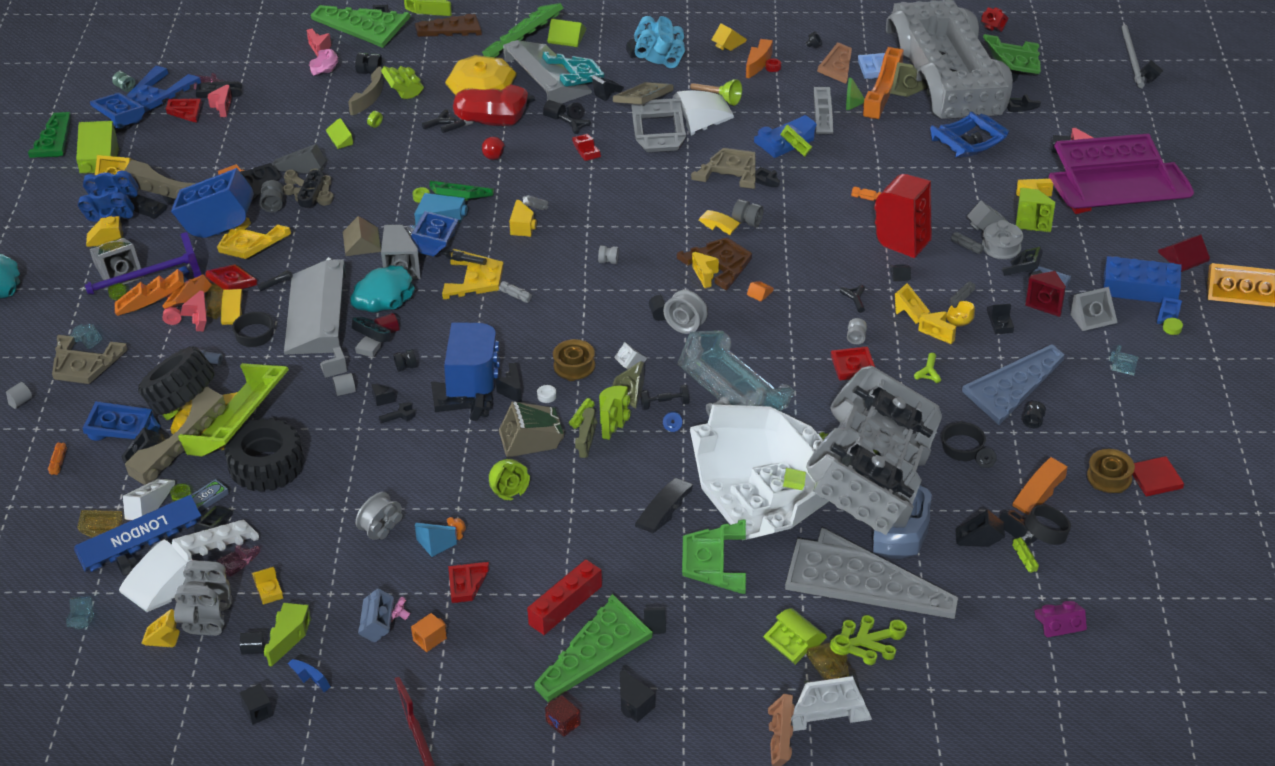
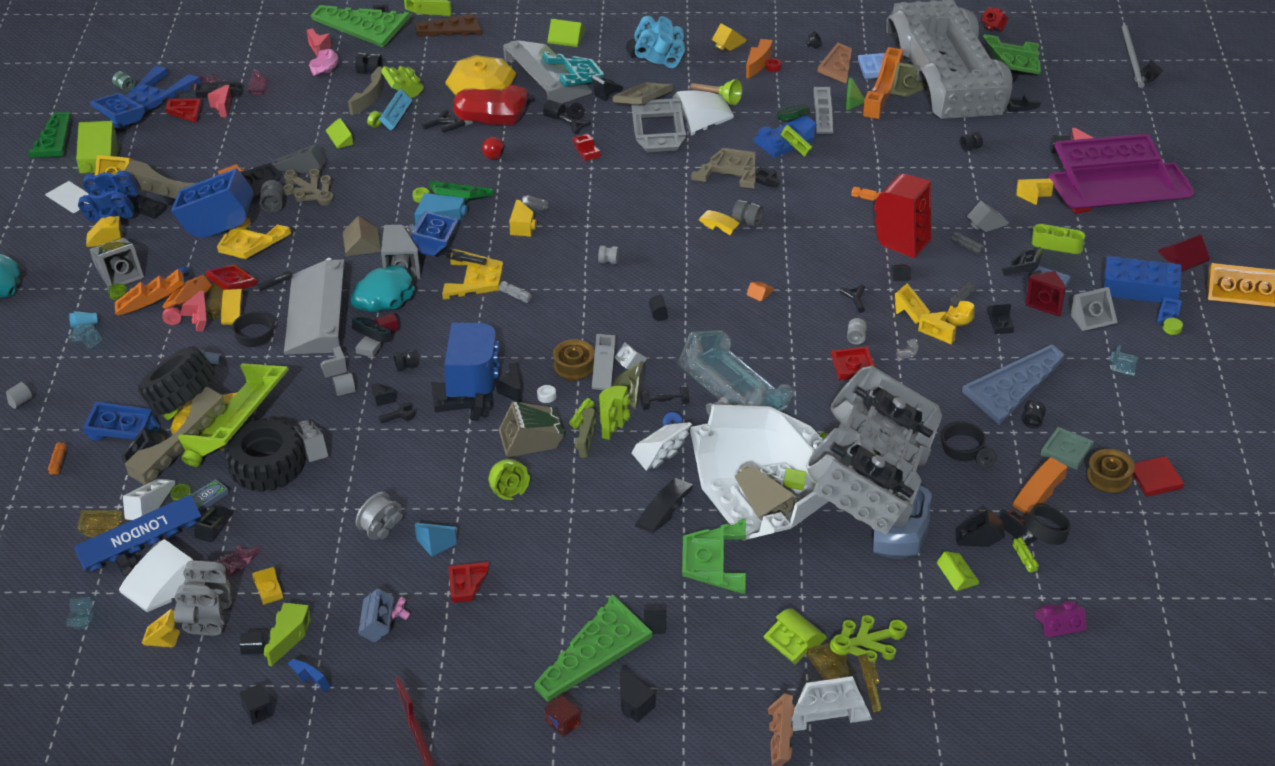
(67, 196): none -> white sticker
(82, 318): none -> medium azure cone
(82, 366): dark tan wing -> none
(188, 257): dark purple tile -> none
(191, 458): none -> lime tile
(214, 538): white hinge -> none
(257, 83): none -> clear pink slope
(311, 440): none -> light grey slope
(316, 175): black beam -> none
(395, 109): none -> medium azure plate
(429, 632): orange brick -> none
(459, 524): orange plate -> none
(525, 26): bright green wing -> none
(564, 597): red brick -> none
(603, 361): none -> light grey slope
(660, 445): none -> white slope
(685, 311): light grey wheel -> none
(705, 267): yellow slope -> none
(731, 259): reddish brown wing -> none
(764, 493): none -> dark tan slope
(793, 112): none -> dark green tile
(851, 573): light grey wing -> none
(870, 679): none -> clear yellow wing
(910, 351): none -> clear arm
(929, 369): lime piece -> none
(950, 134): blue wedge -> none
(957, 571): none -> lime slope
(1002, 240): light grey wheel -> none
(1035, 210): lime slope -> none
(1058, 238): none -> lime beam
(1067, 448): none -> sand green tile

